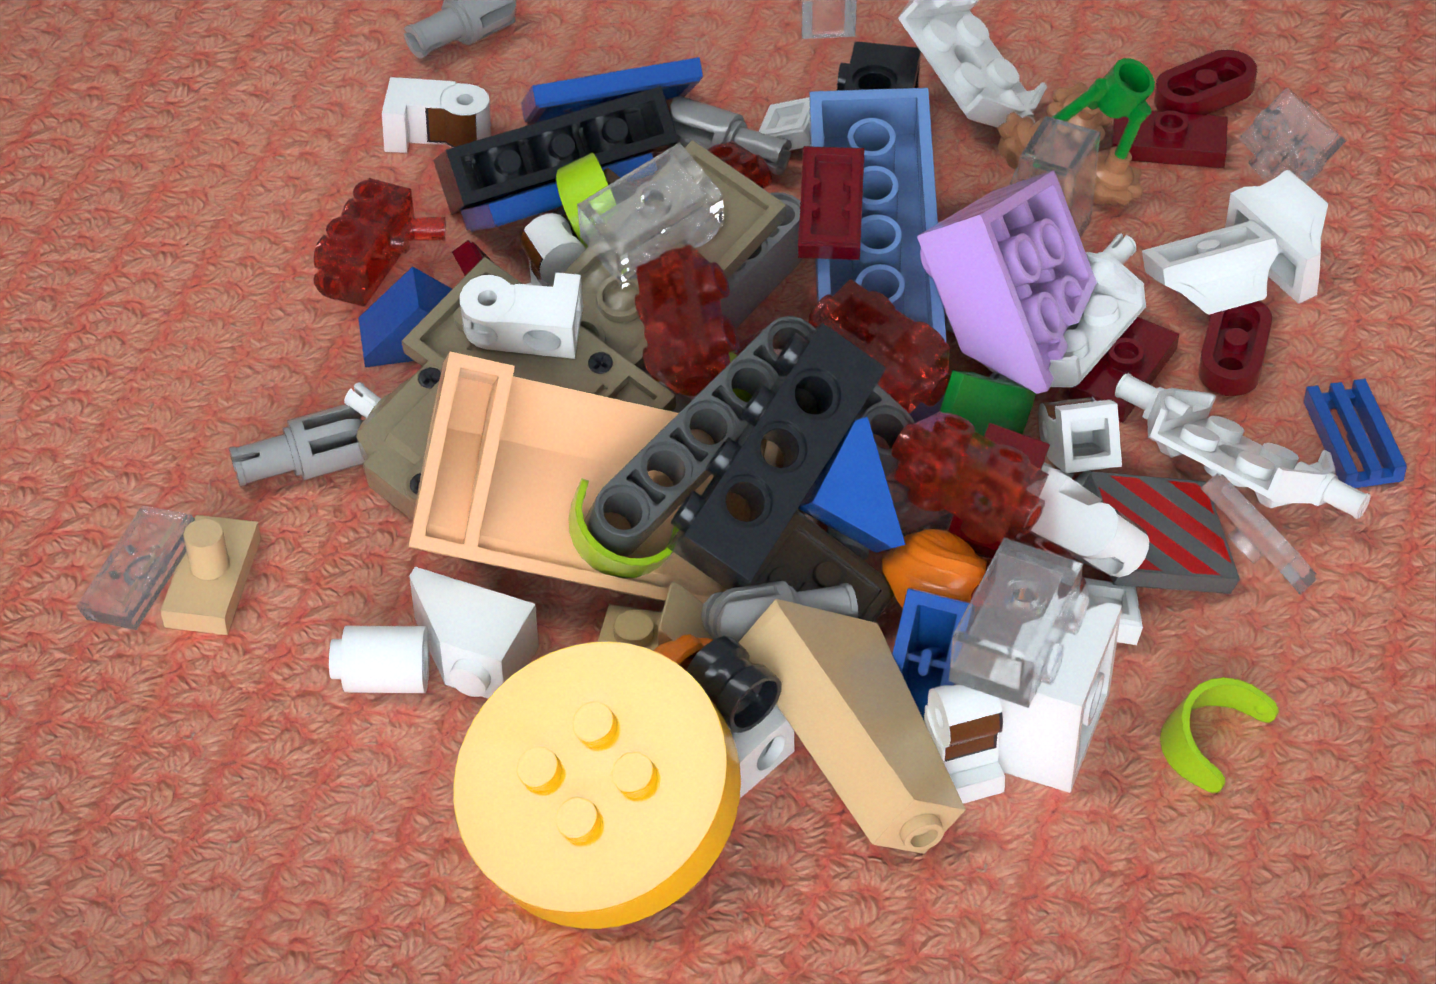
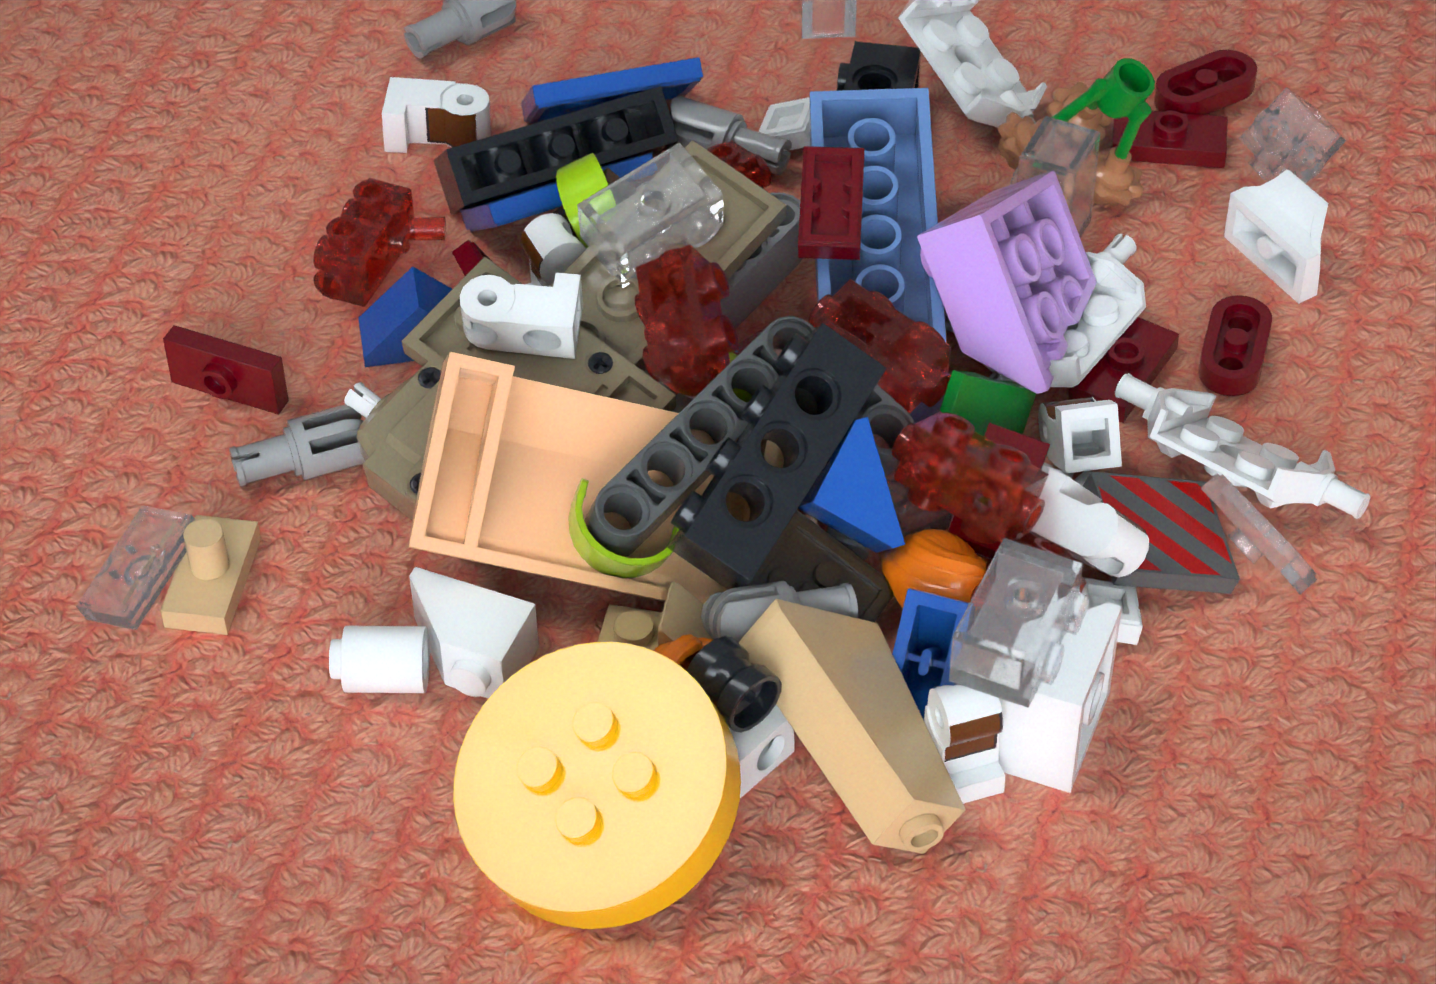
(226, 369): none -> dark red plate
(1177, 739): lime helmet -> none
(1216, 267): white slope -> none
(1382, 440): blue tile -> none

